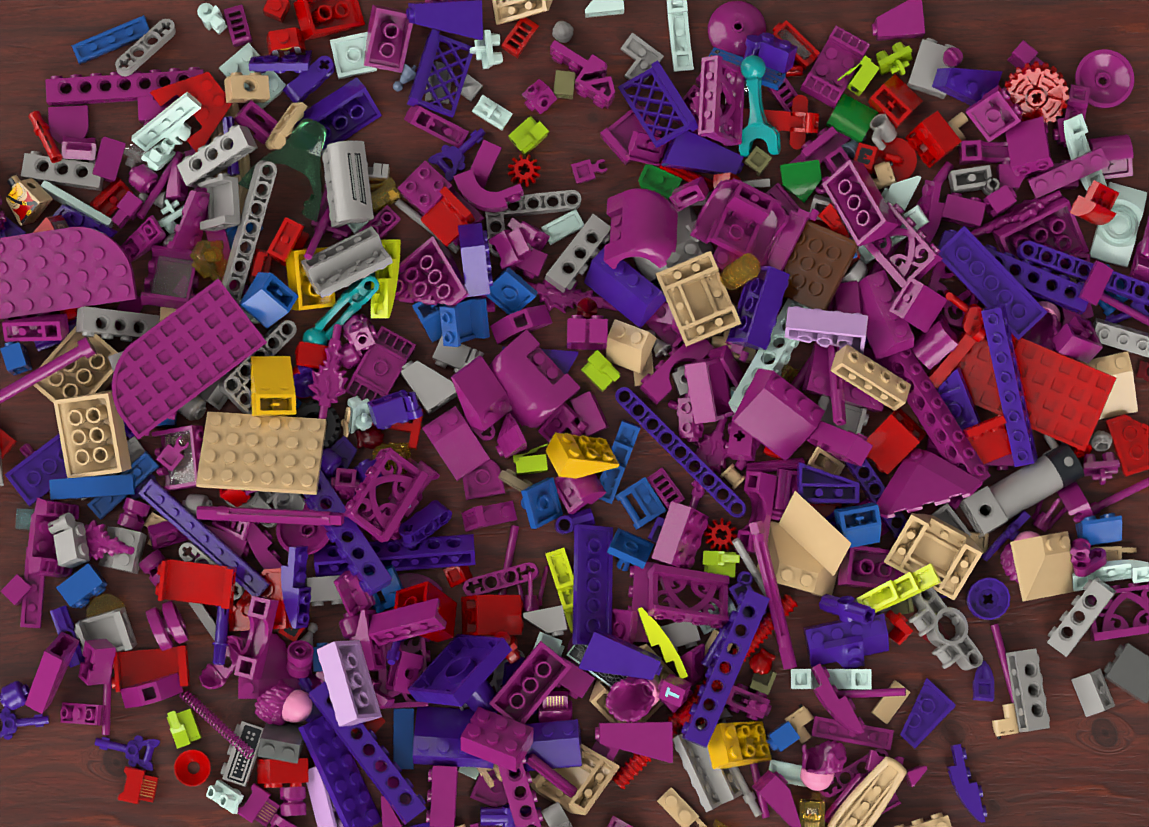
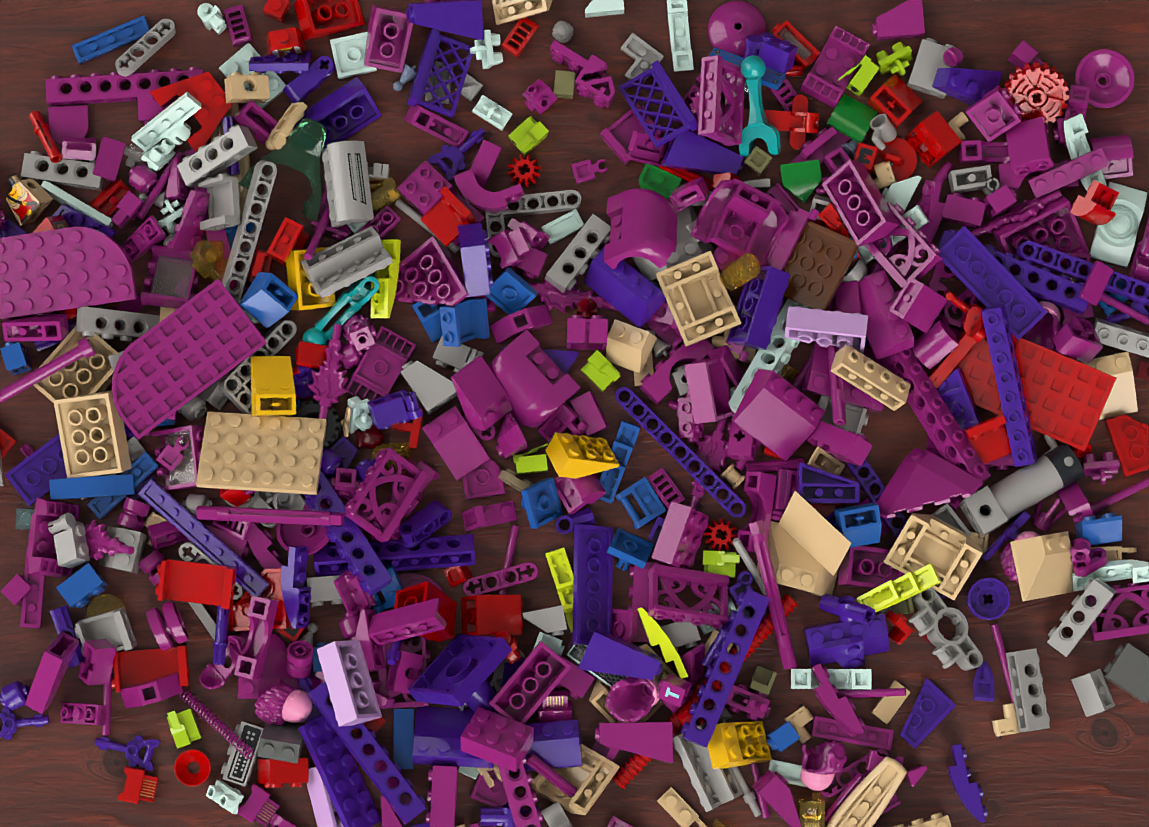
(293, 801): magenta wheel -> none
(531, 602): magenta plant -> none
(762, 662): red animal -> none
(894, 440): red slope -> none
(1101, 440): light grey piece -> none

